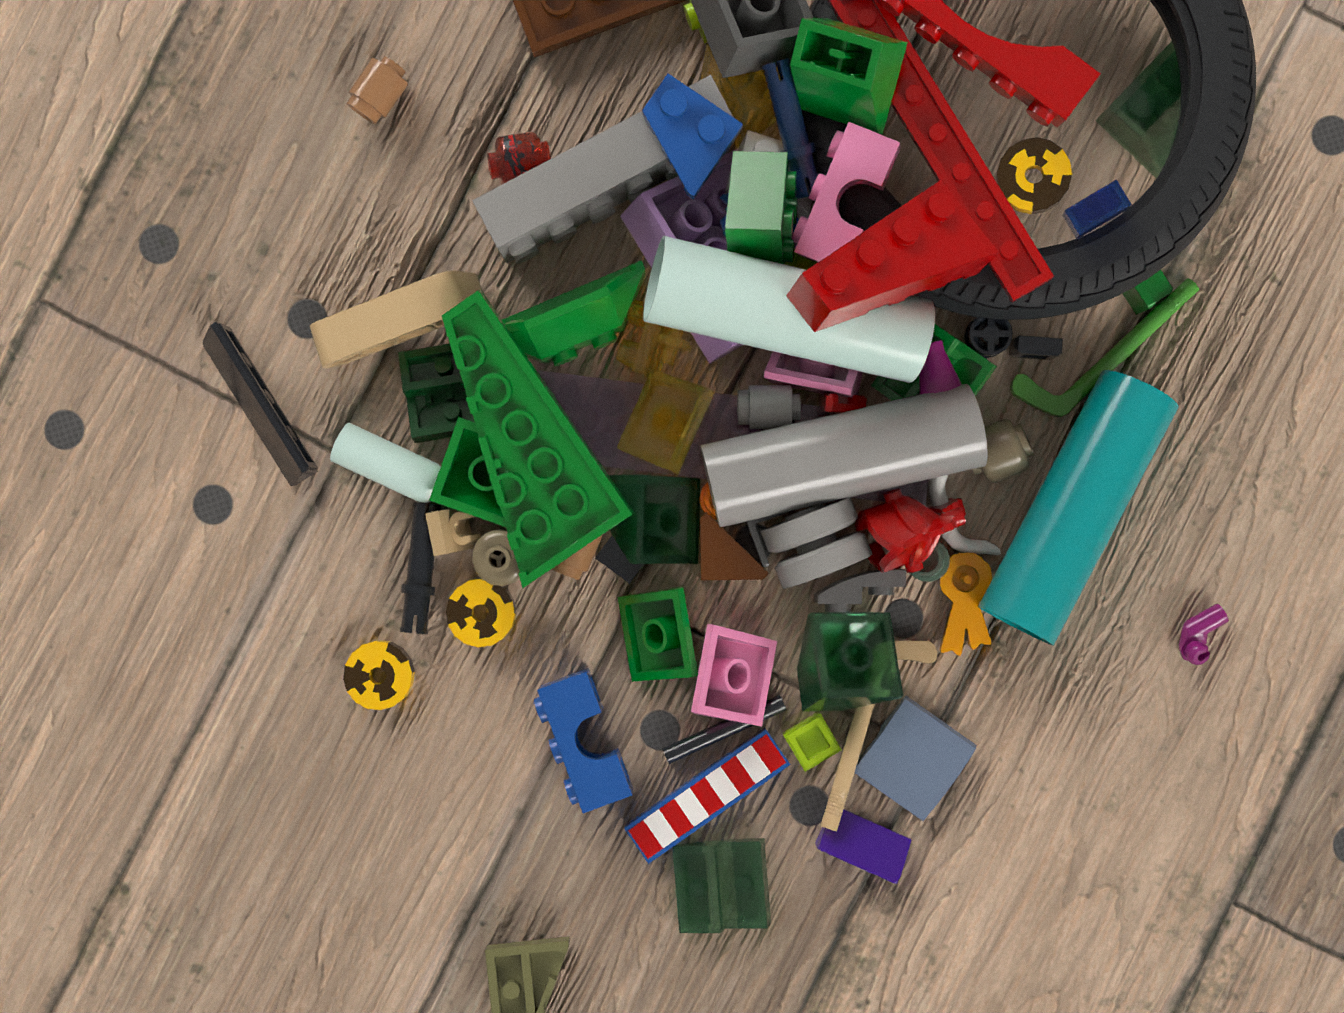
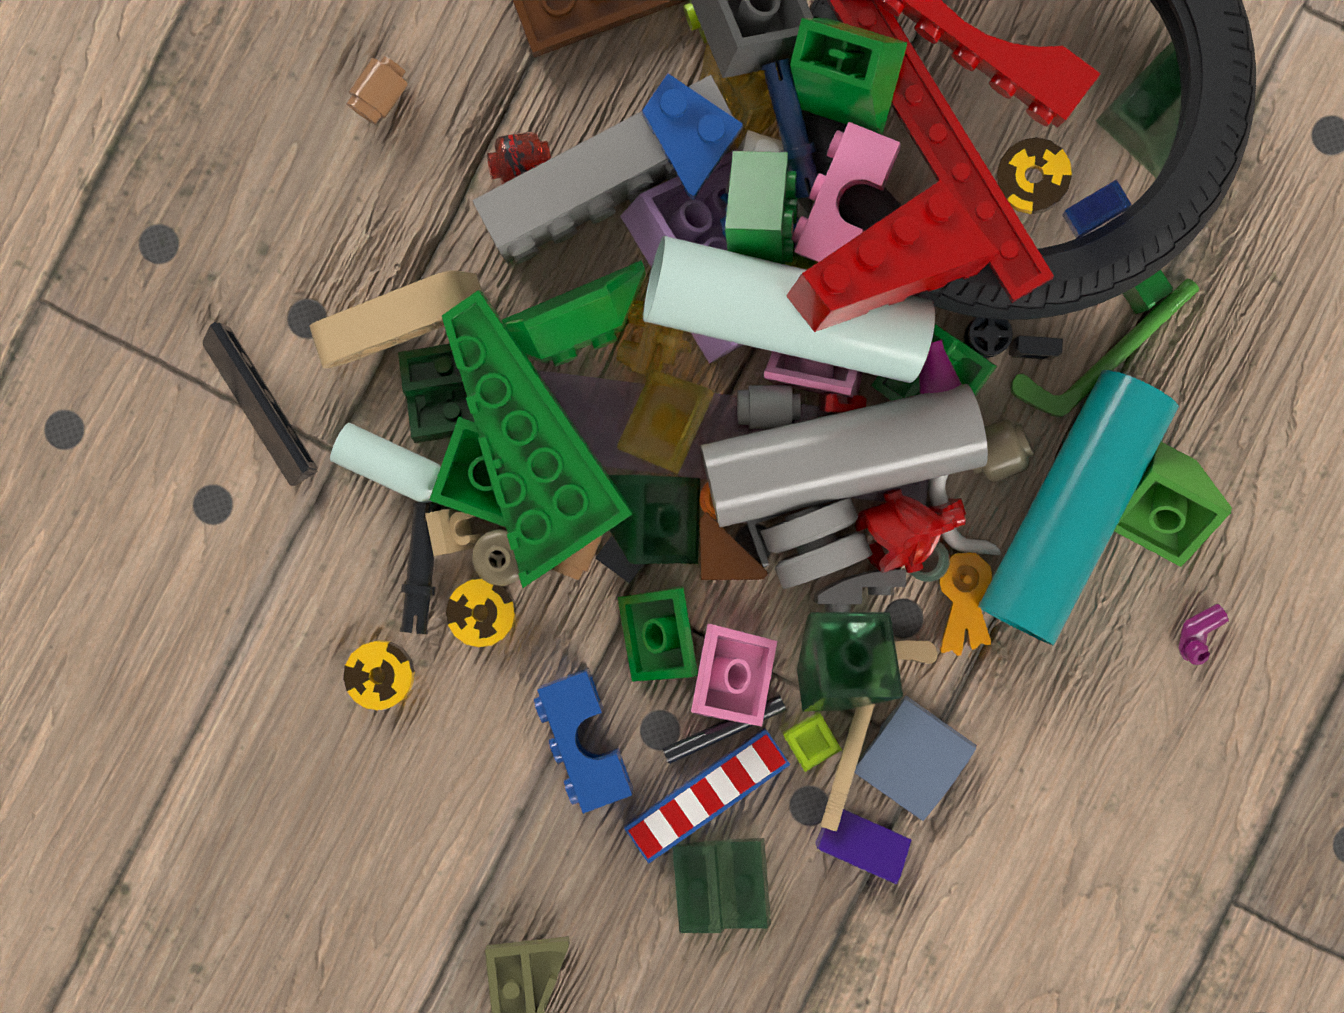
(1173, 507): none -> bright green slope

